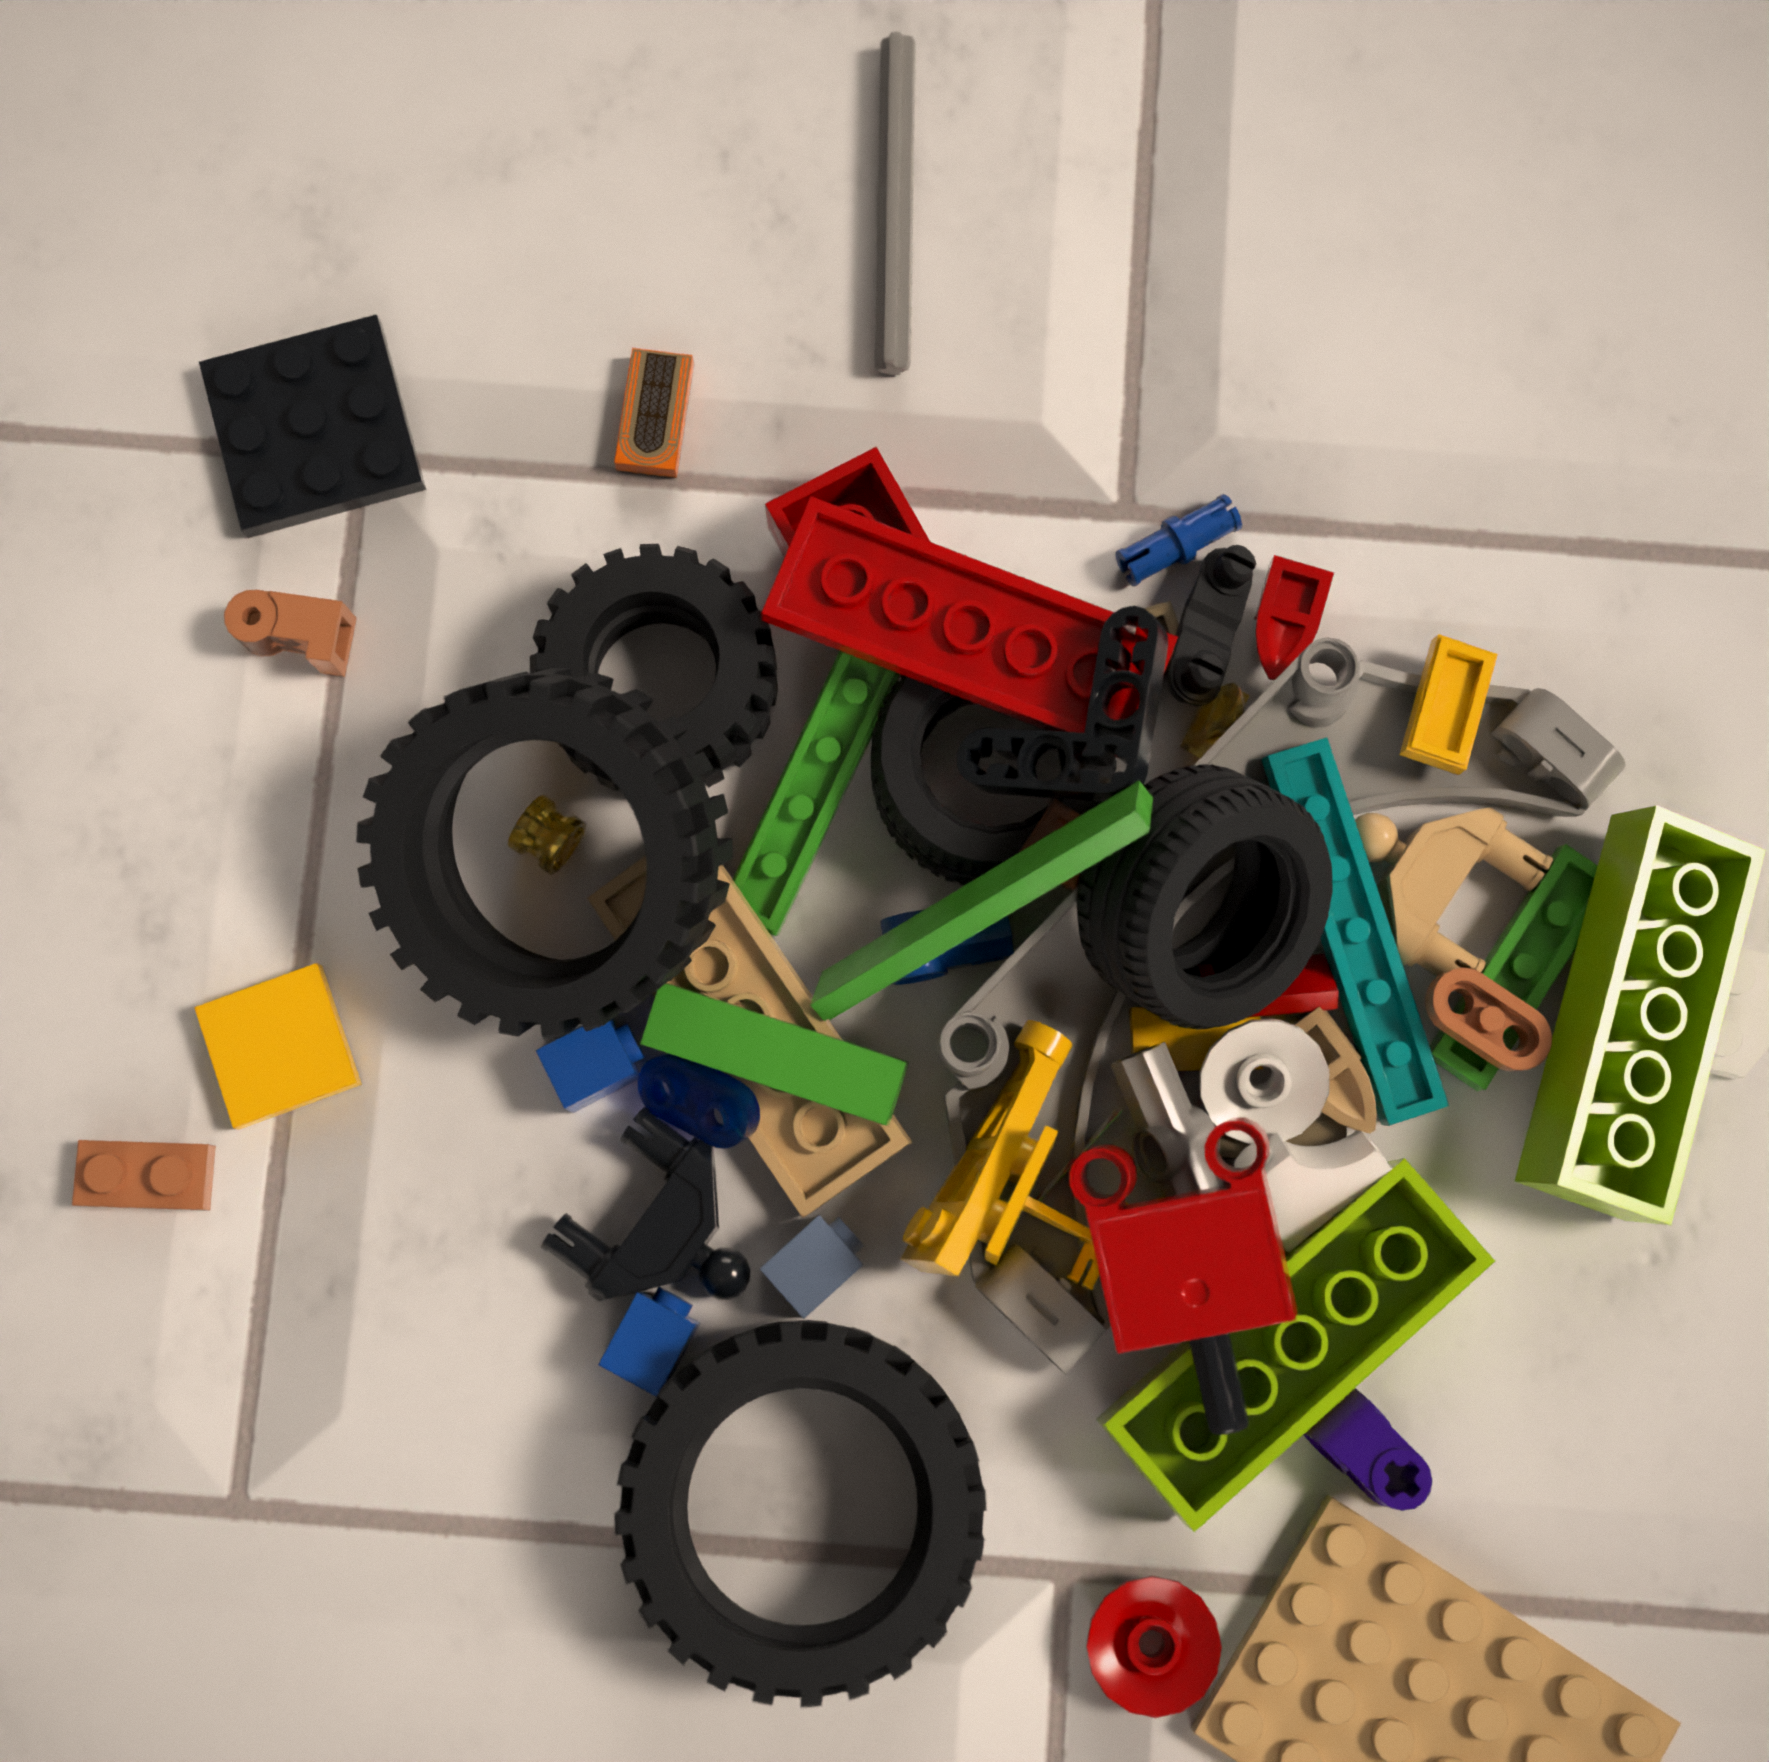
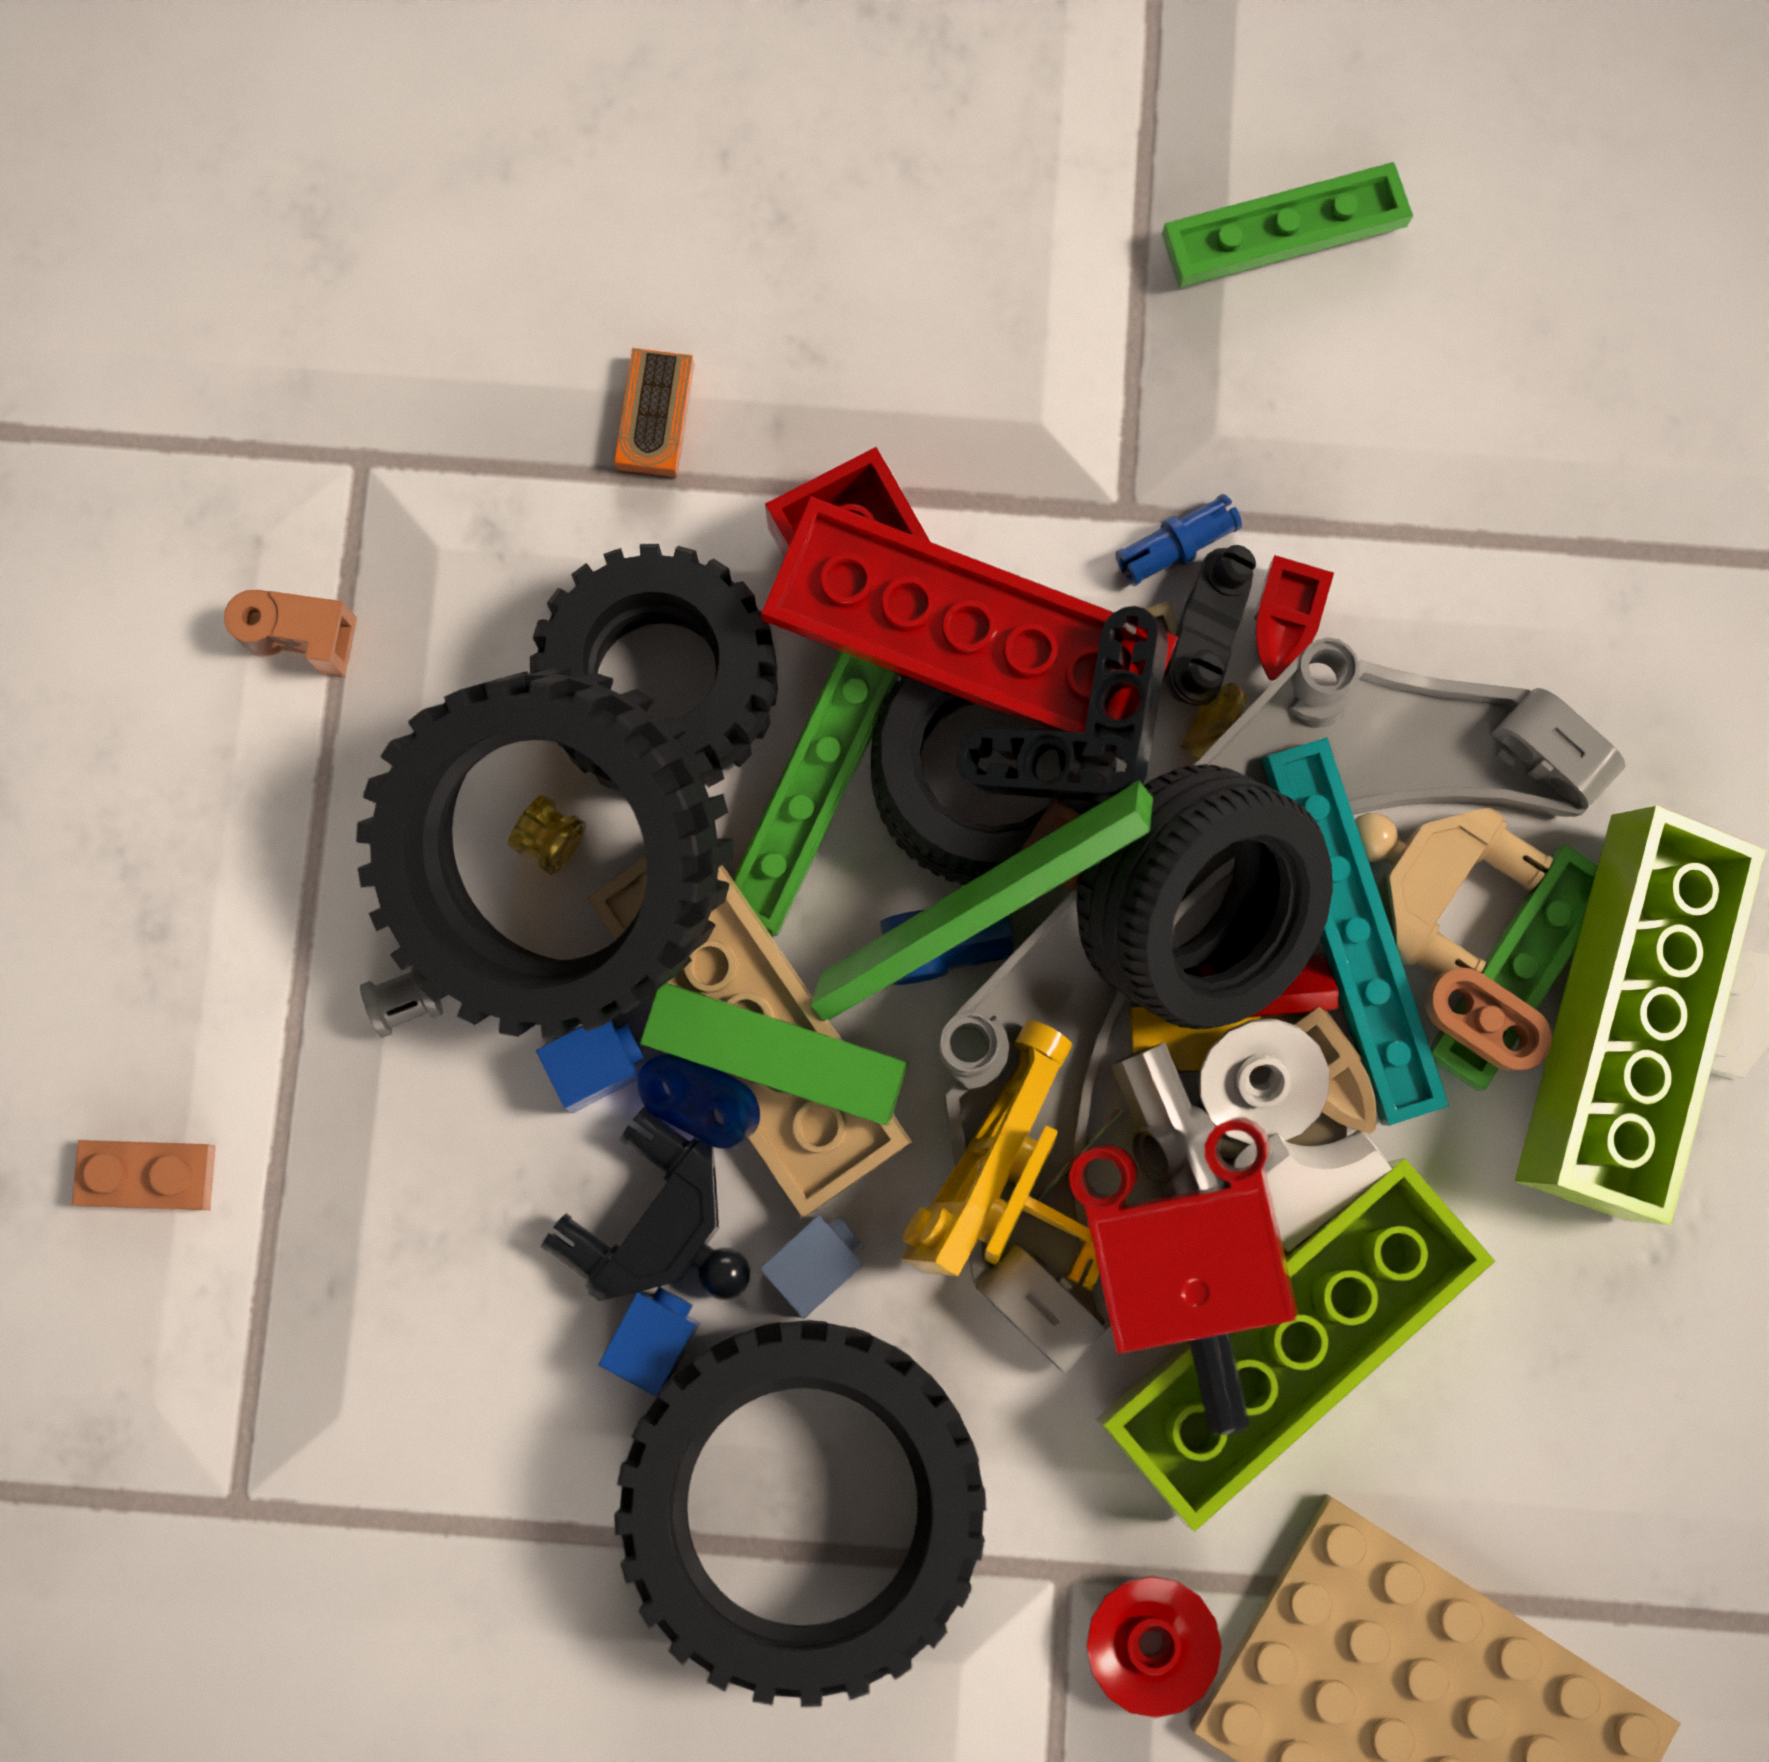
(277, 1046): yellow tile -> none
(311, 426): black plate -> none
(397, 1001): none -> dark grey bush
(895, 204): light grey axle -> none
(1286, 224): none -> bright green plate
(1362, 1443): dark purple piece -> none
(1448, 704): yellow tile -> none

